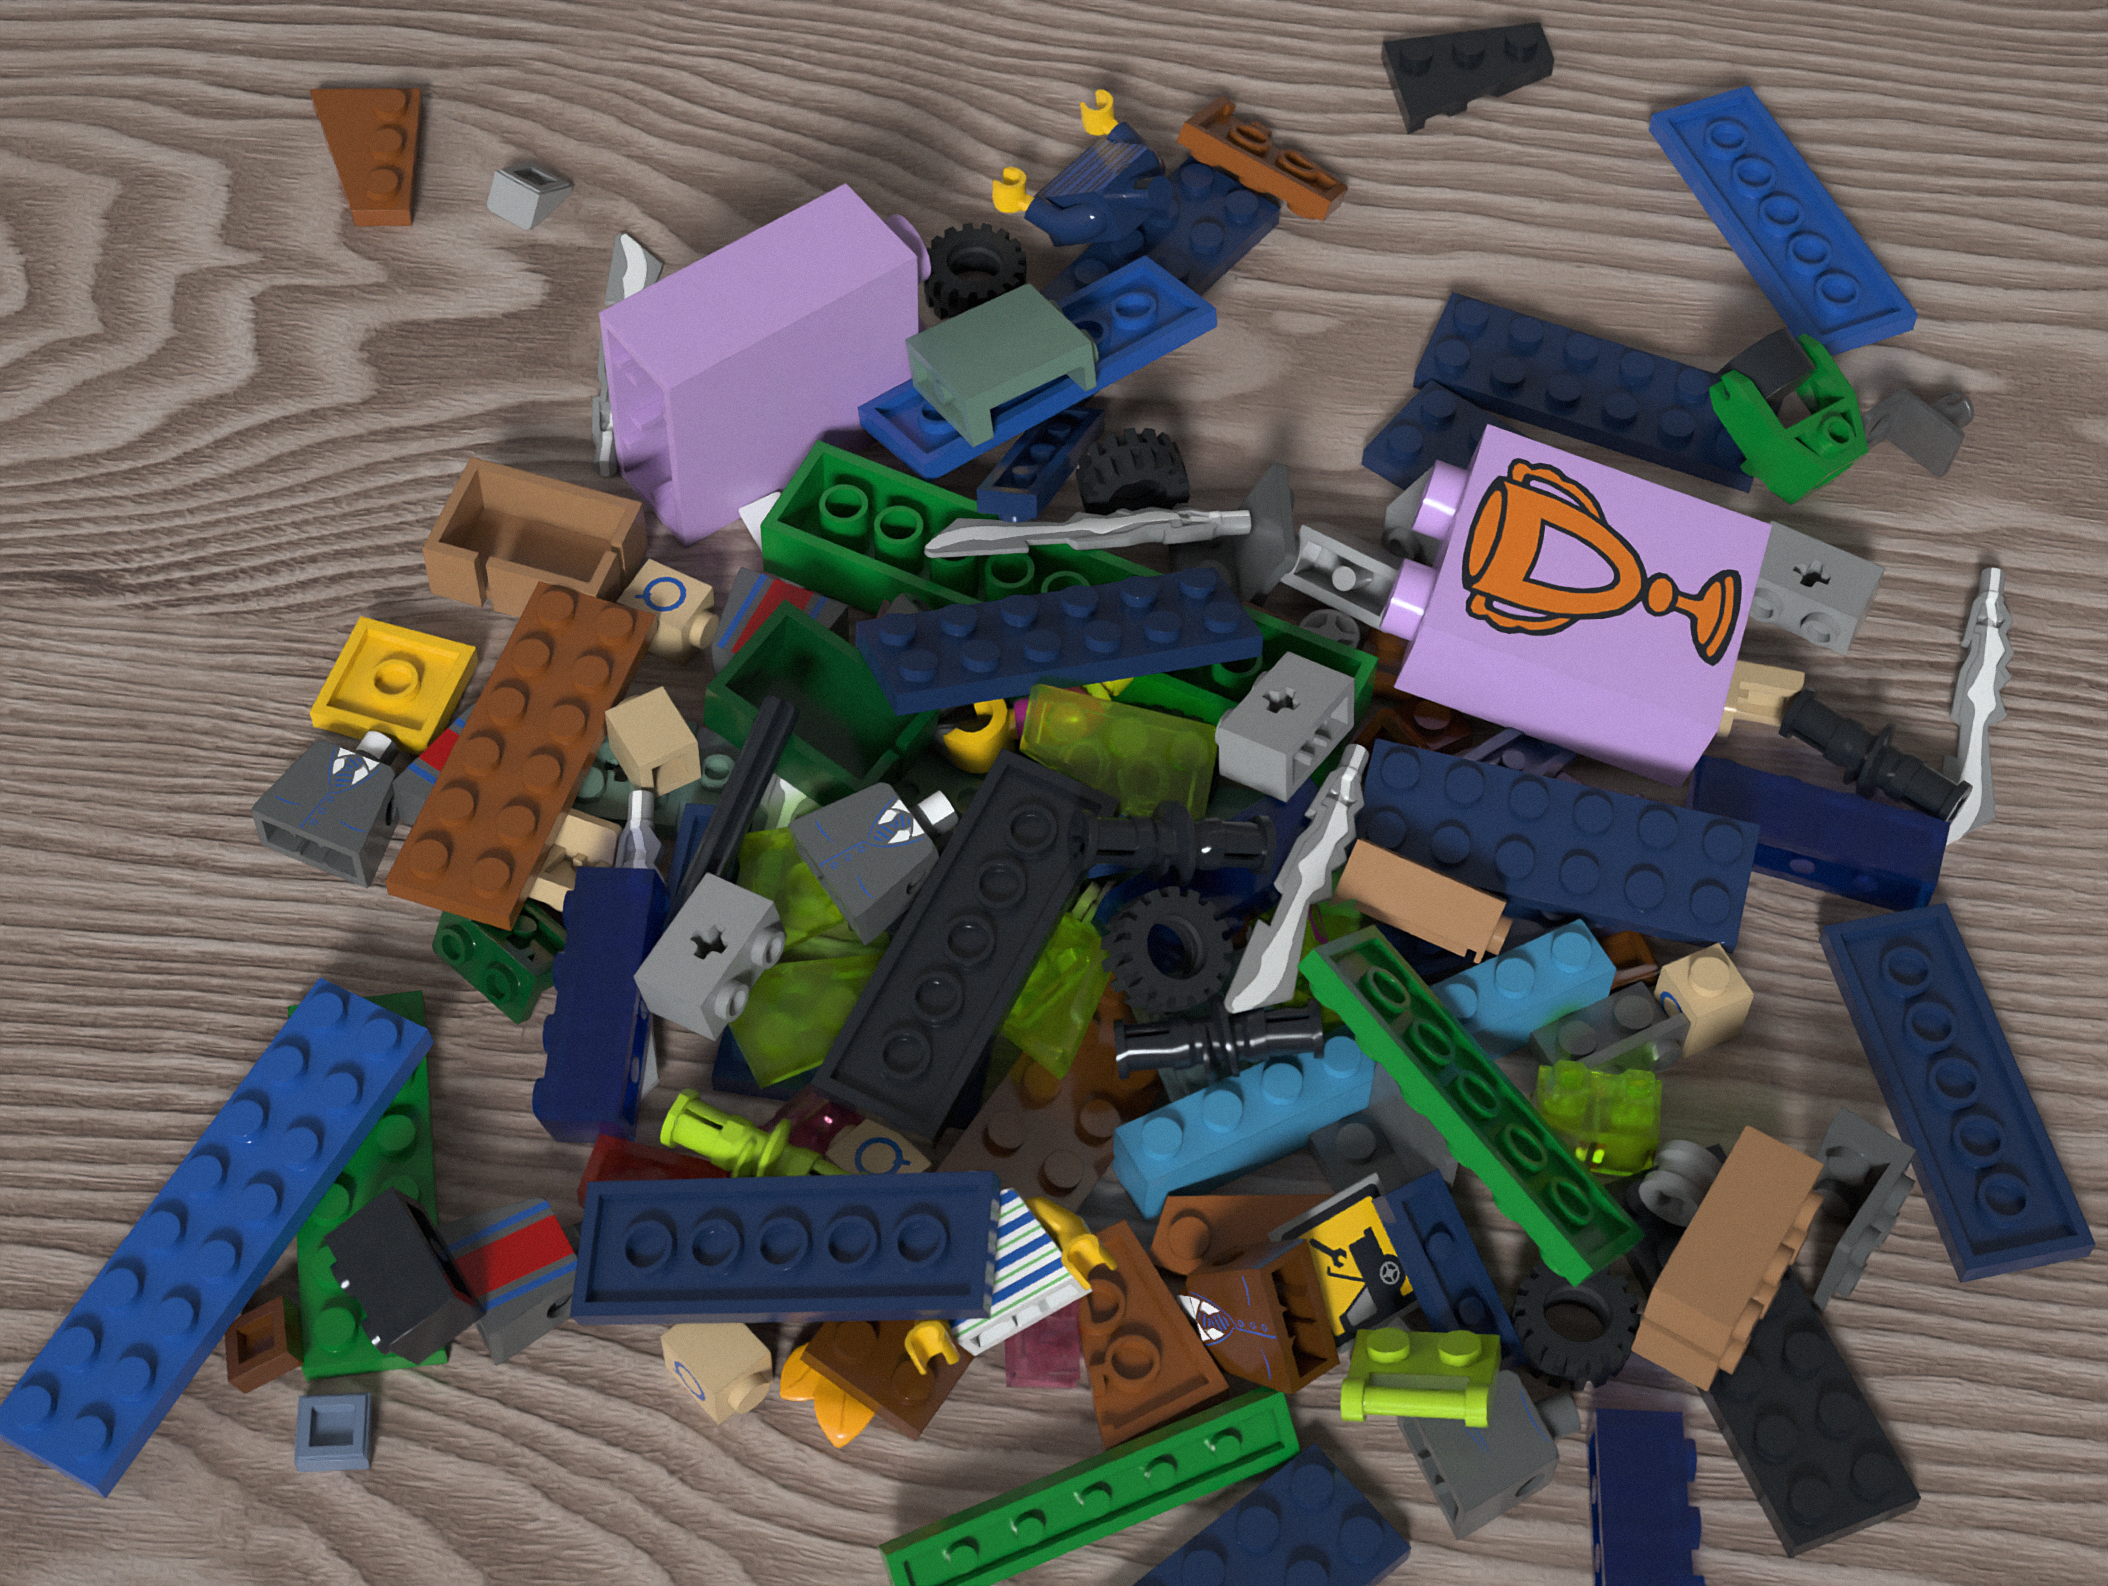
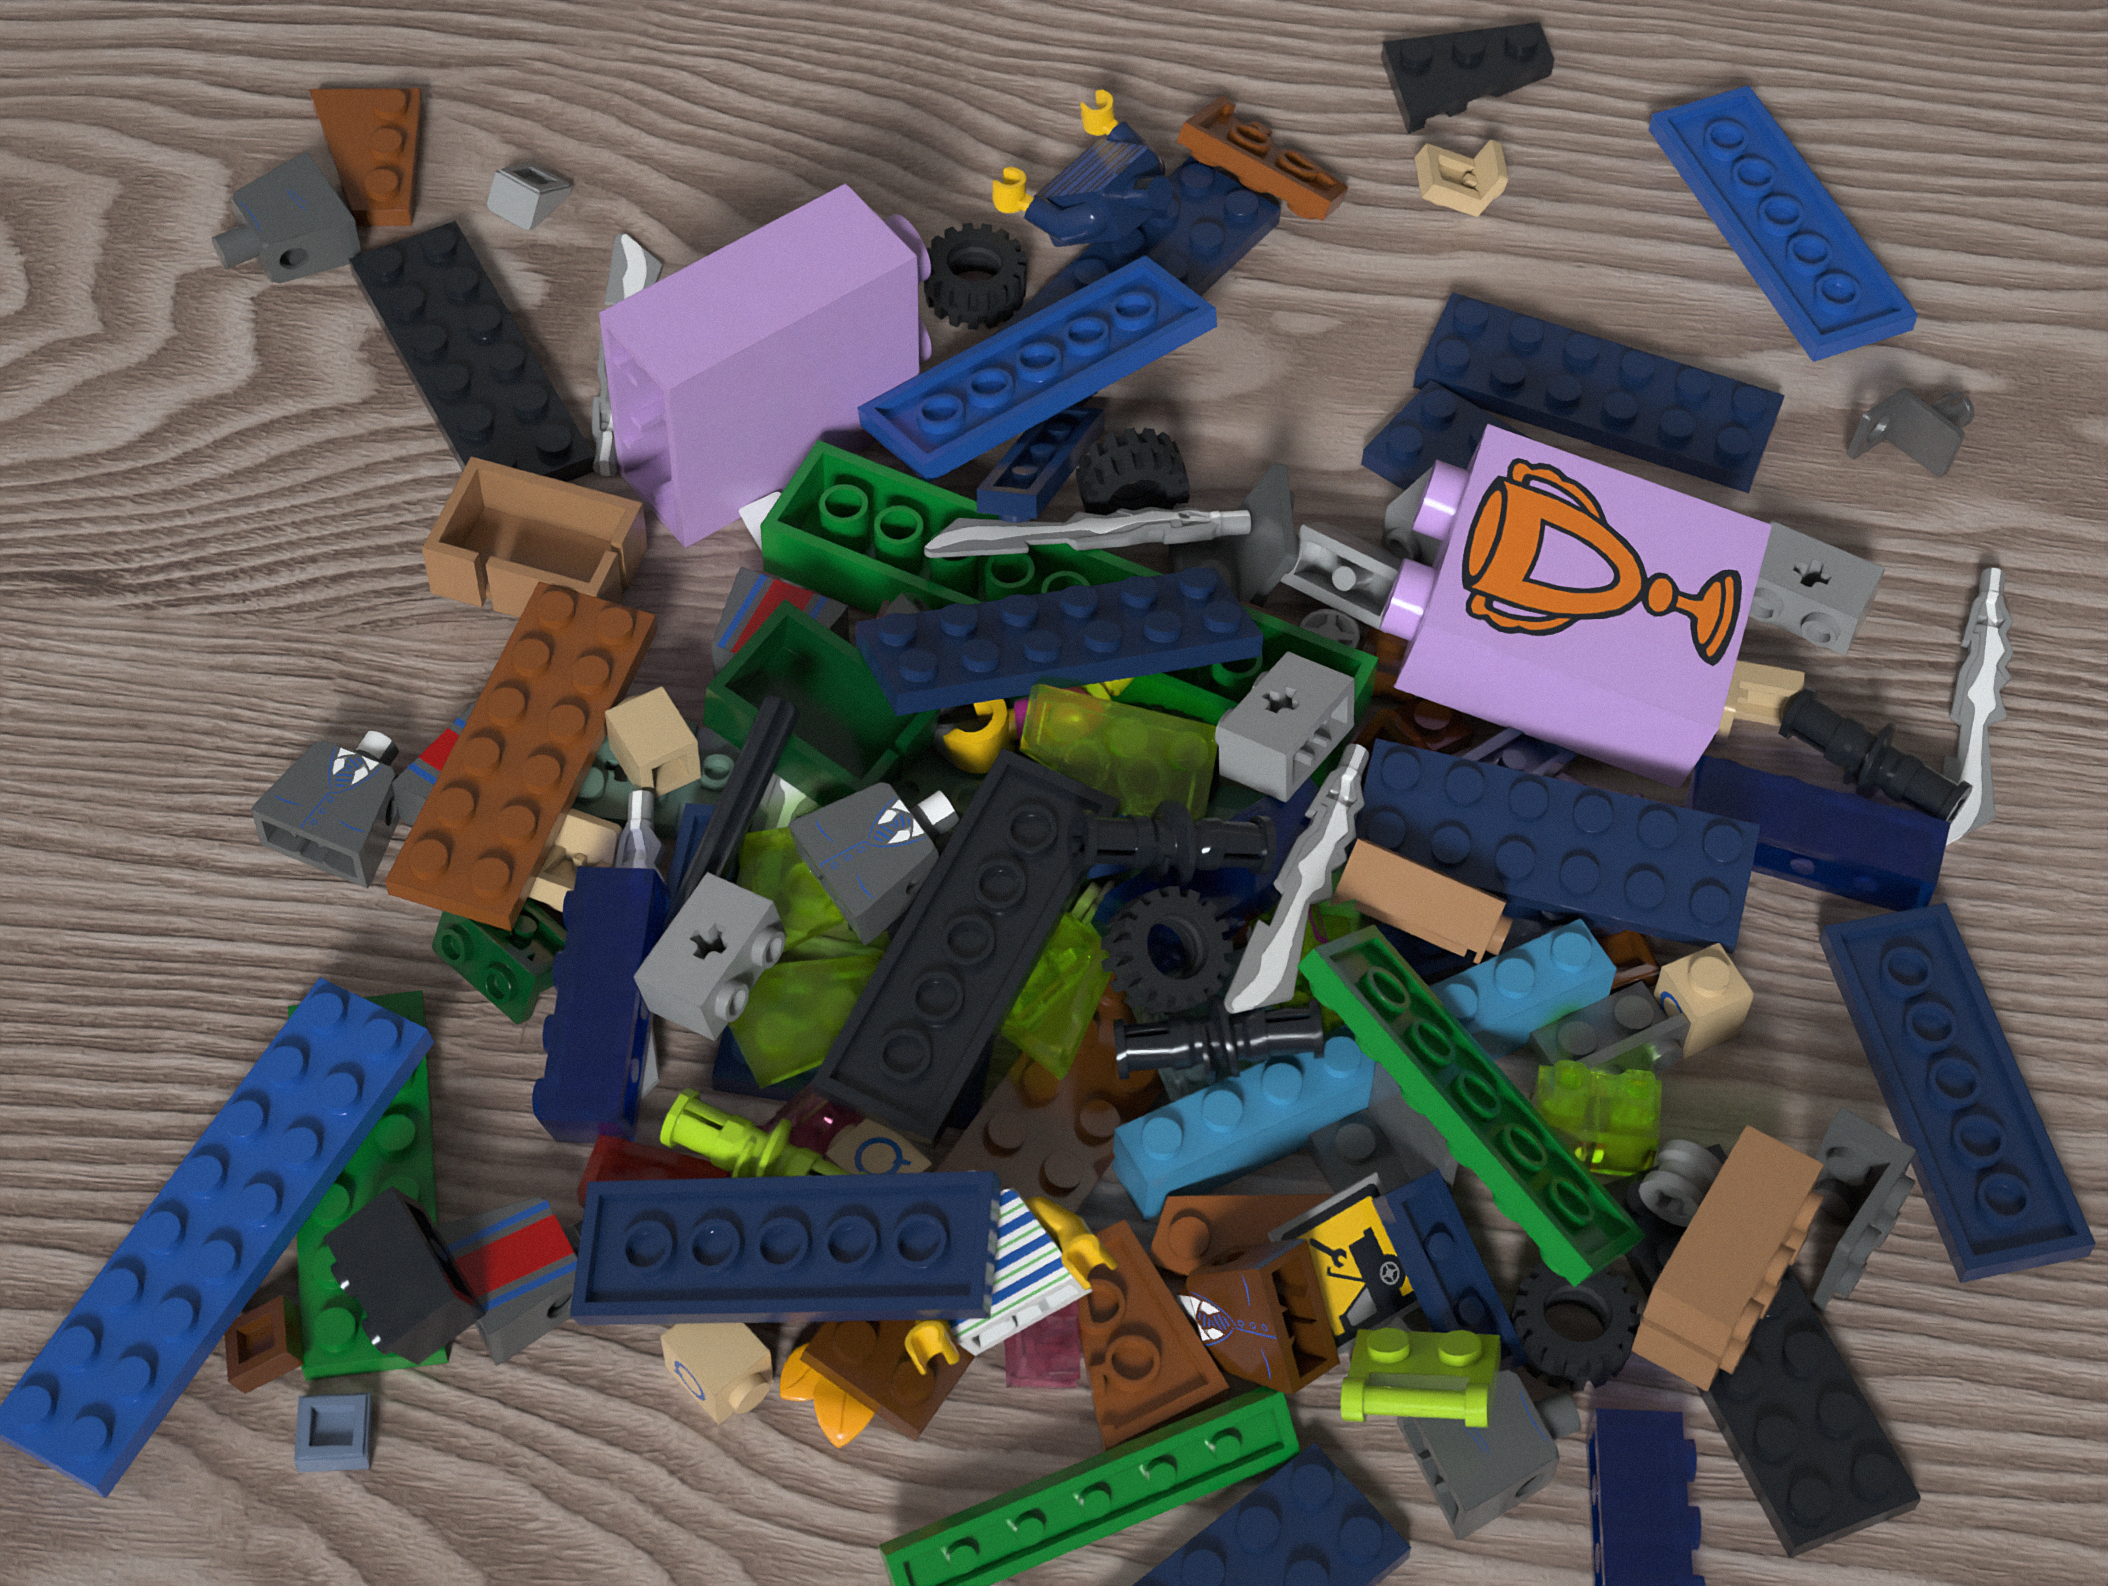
(289, 224): none -> dark grey torso
(394, 685): yellow plate -> none
(469, 356): none -> black plate
(681, 607): tan brick -> none
(996, 356): sand green panel -> none
(1460, 180): none -> tan bracket
(1808, 453): green piece -> none

